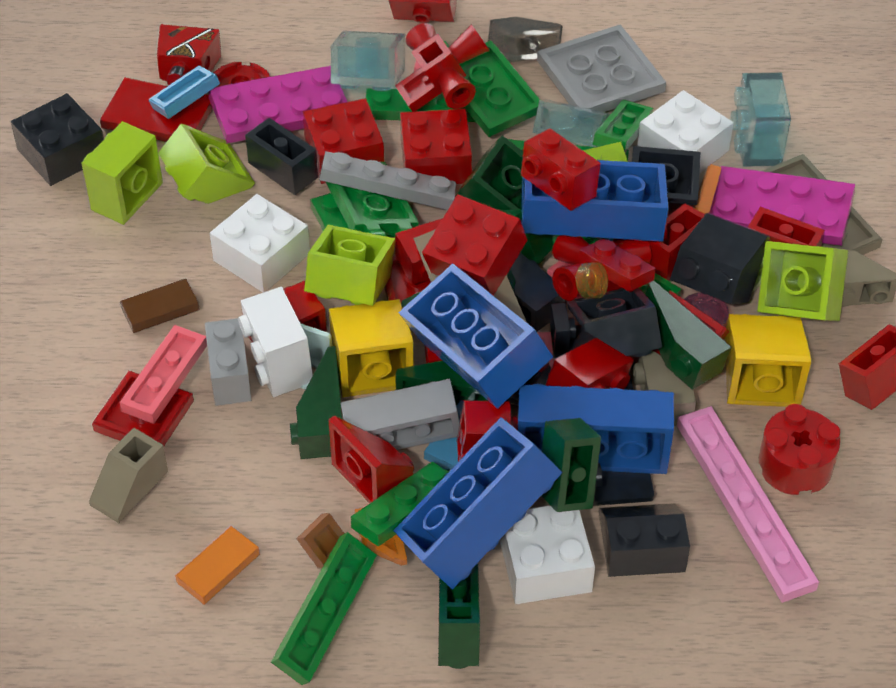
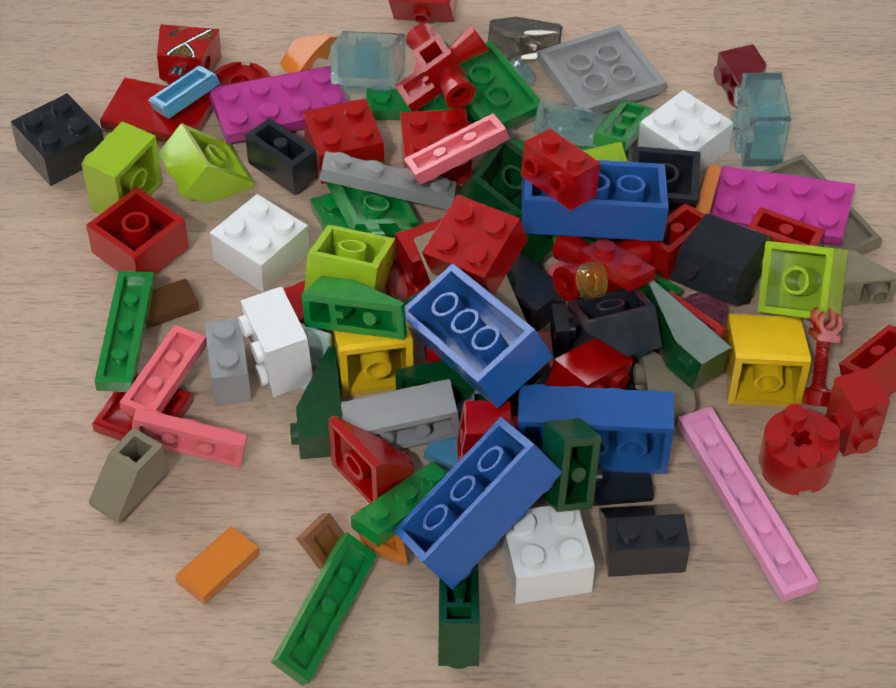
(125, 331): none -> green plate
(137, 234): none -> red brick
(192, 437): none -> coral plate
(305, 51): none -> orange slope
(353, 308): none -> green slope
(456, 149): none -> coral plate
(523, 69): none -> clear light blue tile
(734, 63): none -> dark red slope
(817, 393): none -> red bar
(859, 411): none -> red brick

